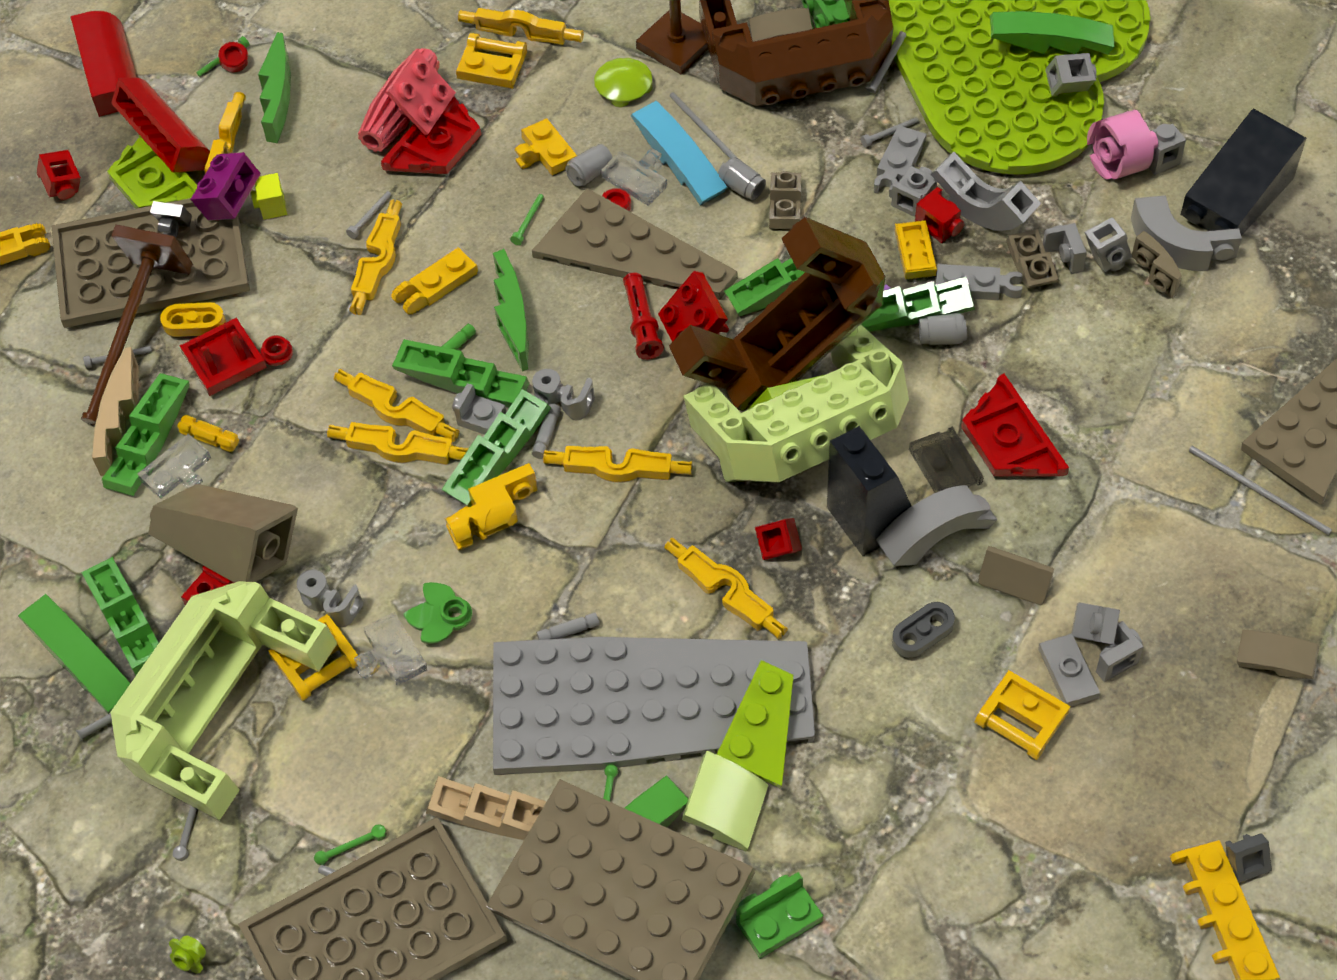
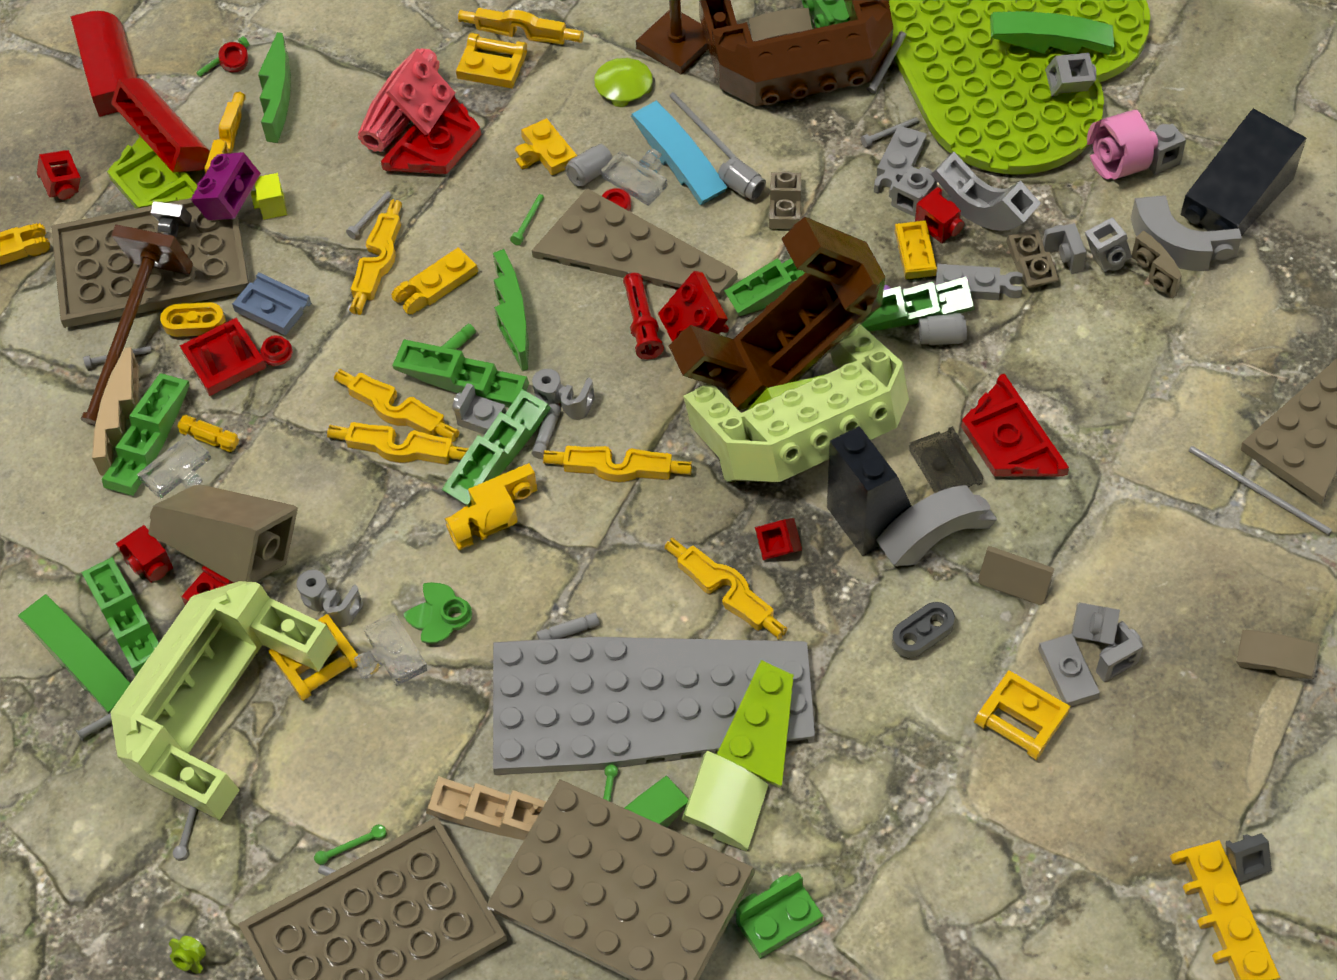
(144, 554): none -> red brick
(271, 303): none -> sand blue plate

